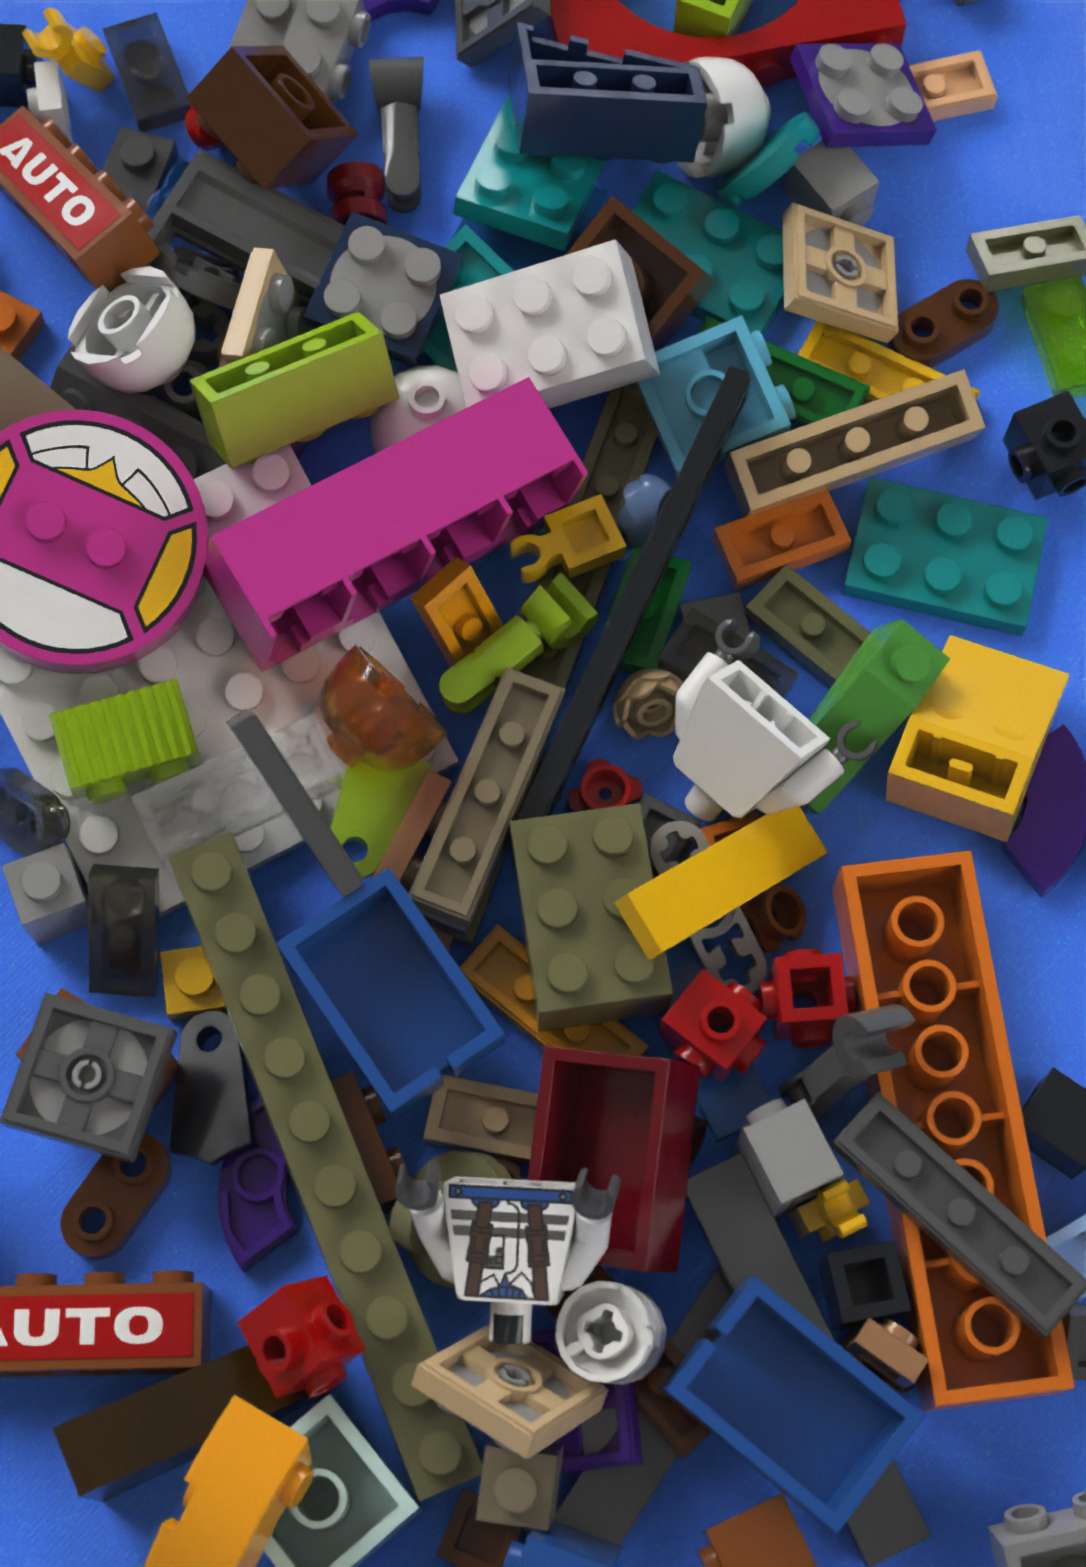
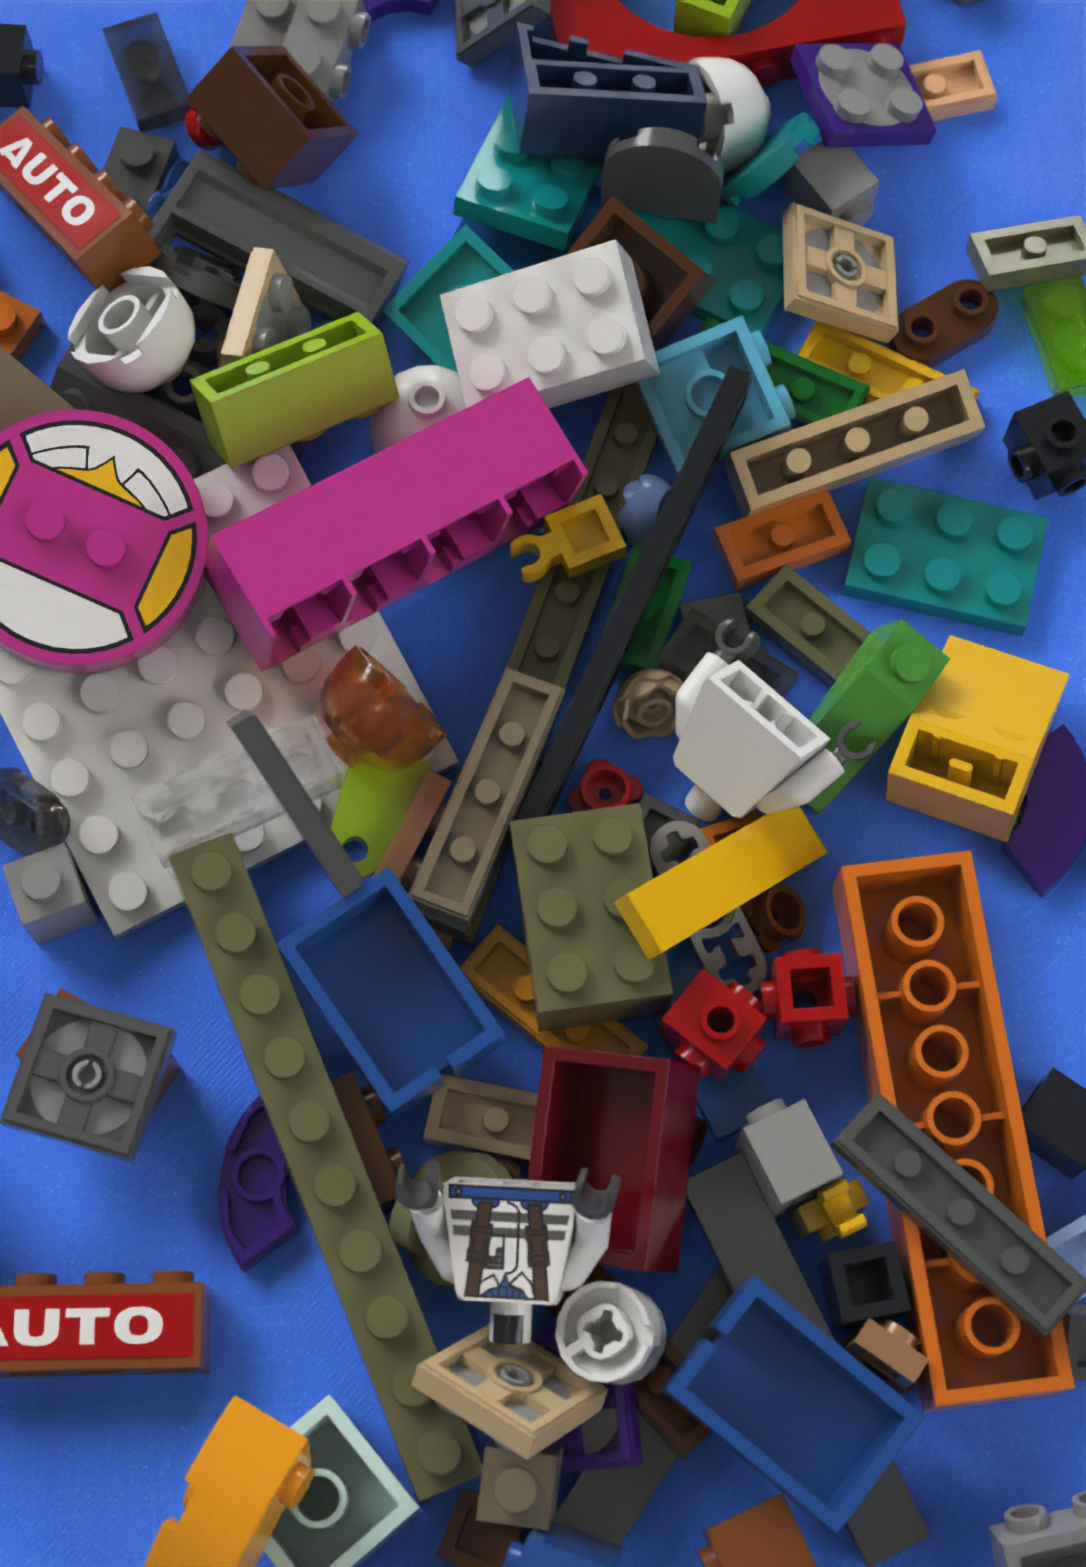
(50, 96): white plate -> none
(76, 50): yellow plate -> none
(120, 1197): reddish brown plate -> none
(123, 930): clear smoke plate -> none
(125, 741): lime brick -> none
(163, 1424): dark brown slope -> none
(189, 984): yellow plate -> none
(210, 1093): black piece -> none
(302, 1338): red brick -> none
(356, 189): dark red wheel -> none
(388, 280): light grey piece -> none
(398, 99): dark grey piece -> none
(456, 610): light orange plate -> none
(553, 614): lime piece -> none
(663, 175): none -> dark grey tile
(856, 1054): dark grey piece -> none

